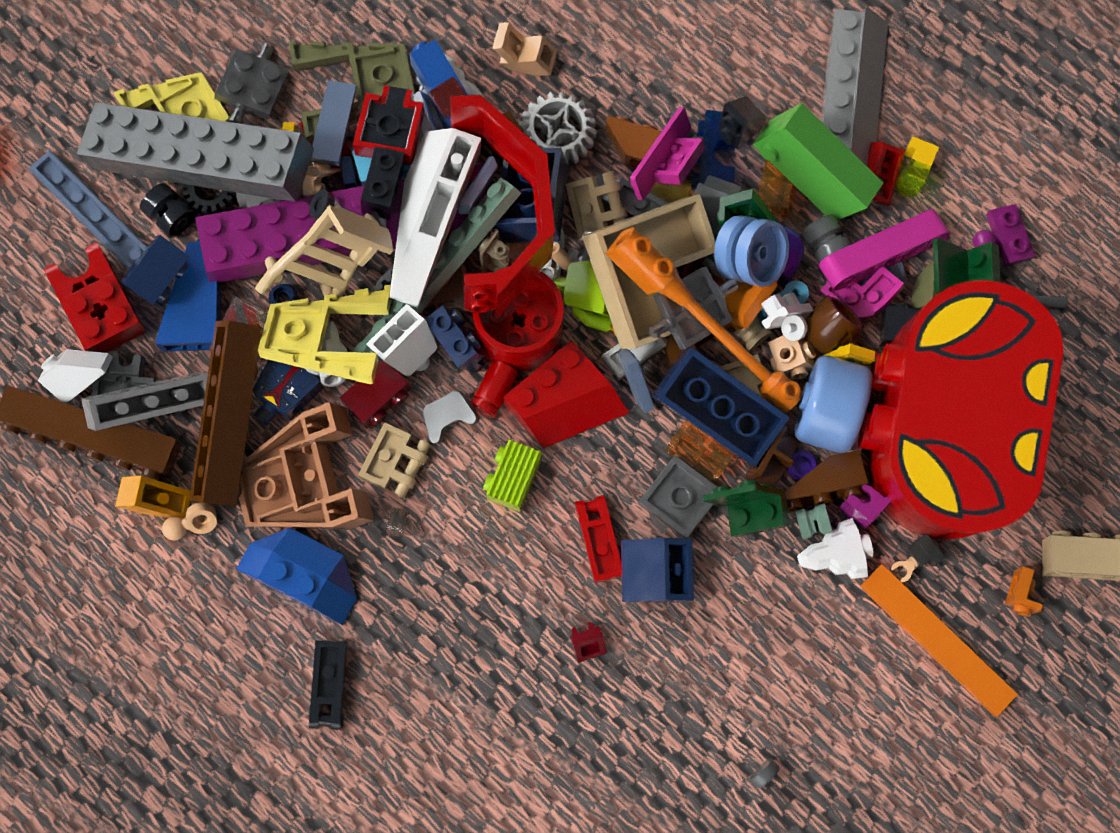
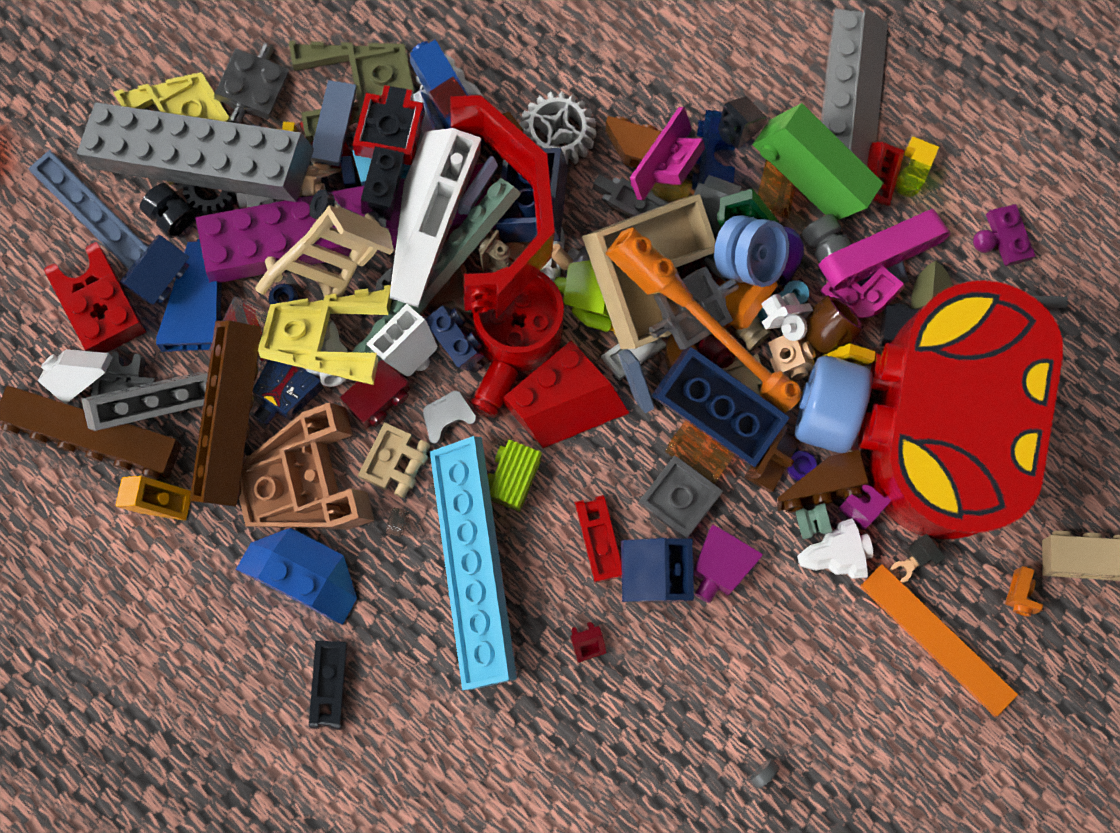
(175, 527): light nougat plate -> none
(472, 564): none -> medium azure plate
(524, 54): light nougat brick -> none
(588, 206): tan plate -> none
(716, 351): none -> dark red cone
(723, 563): none -> magenta torso
(752, 507): dark green bracket -> none
(958, 265): dark green bracket -> none

